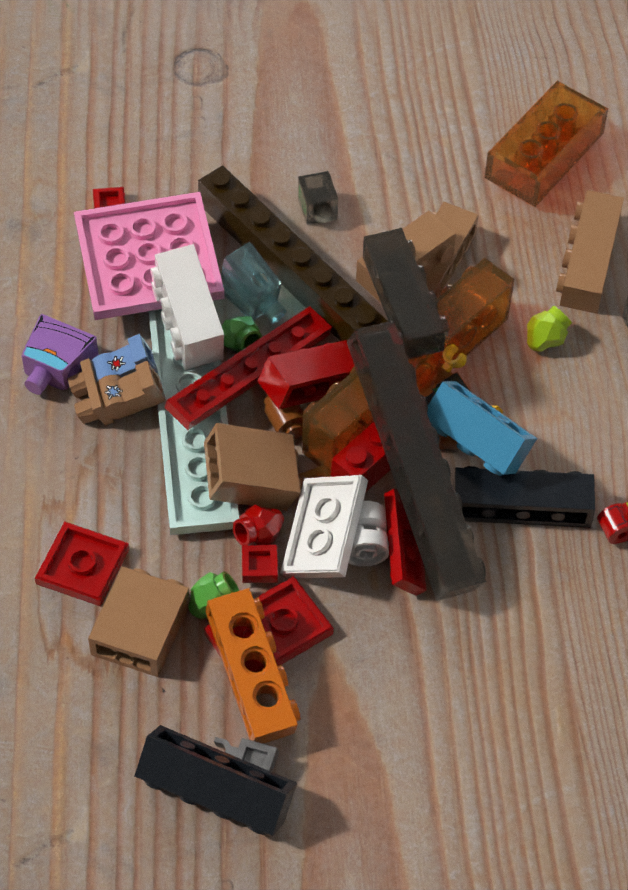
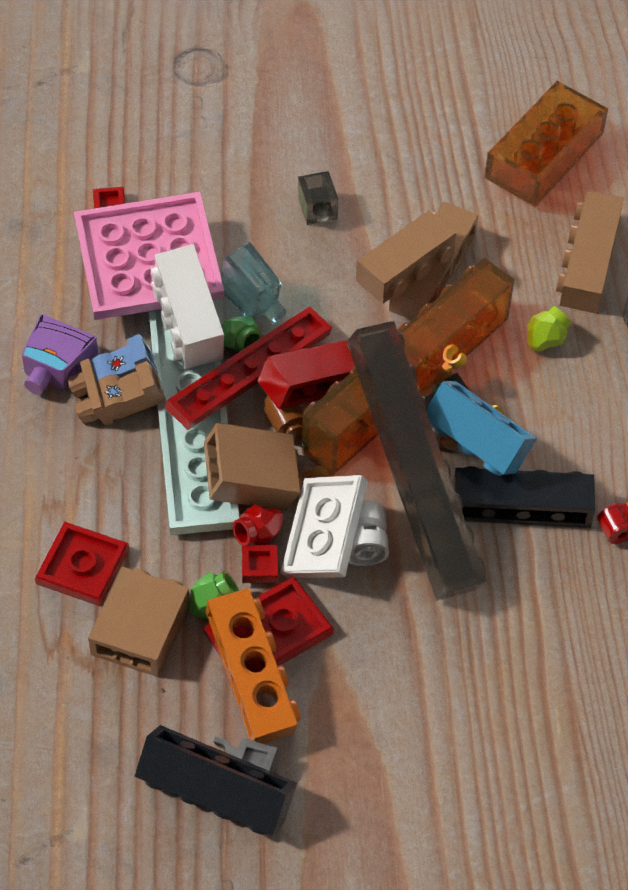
(286, 254): dark brown brick -> none
(362, 457): red brick -> none
(404, 292): clear smoke brick -> none
(405, 559): red plate -> none

